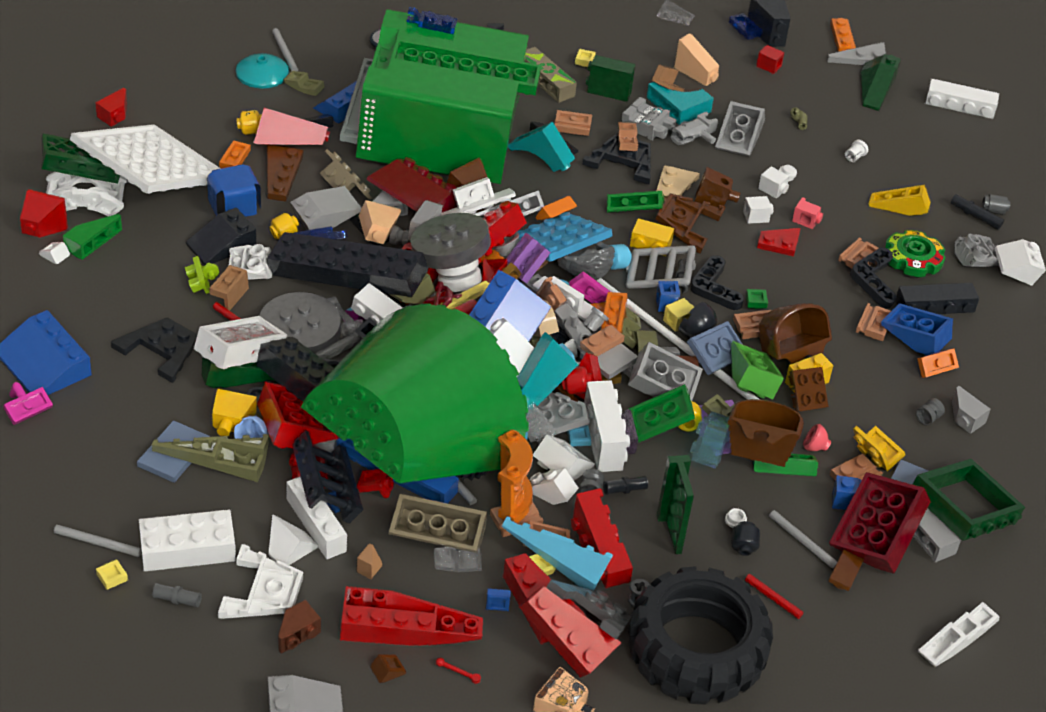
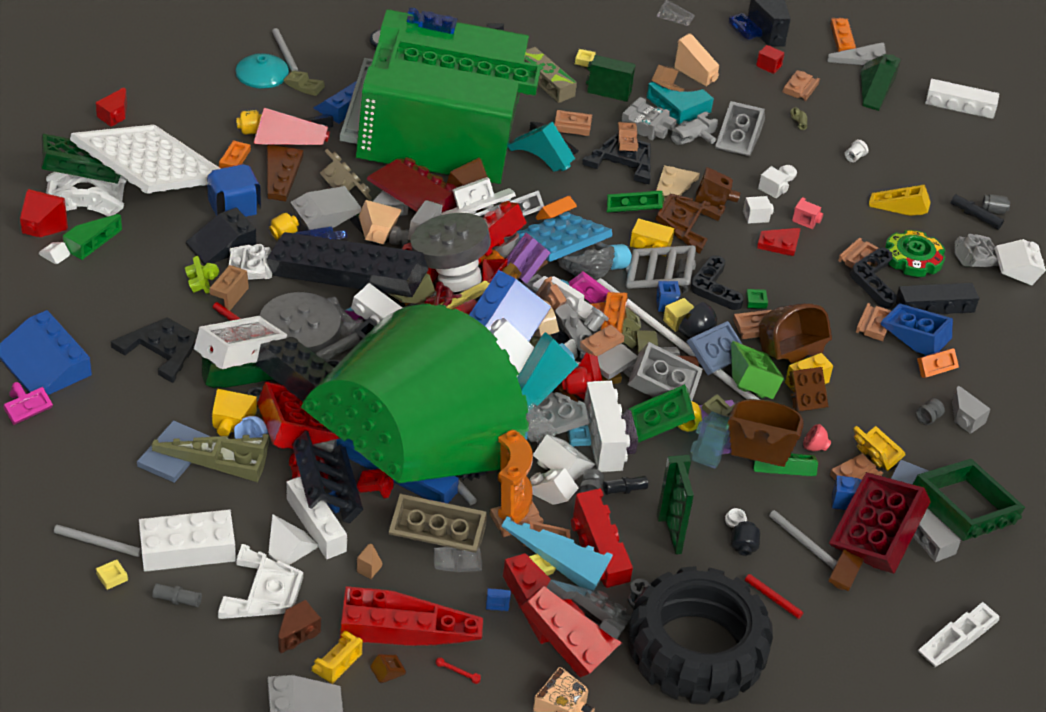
(338, 658): none -> yellow hinge
(801, 85): none -> nougat plate

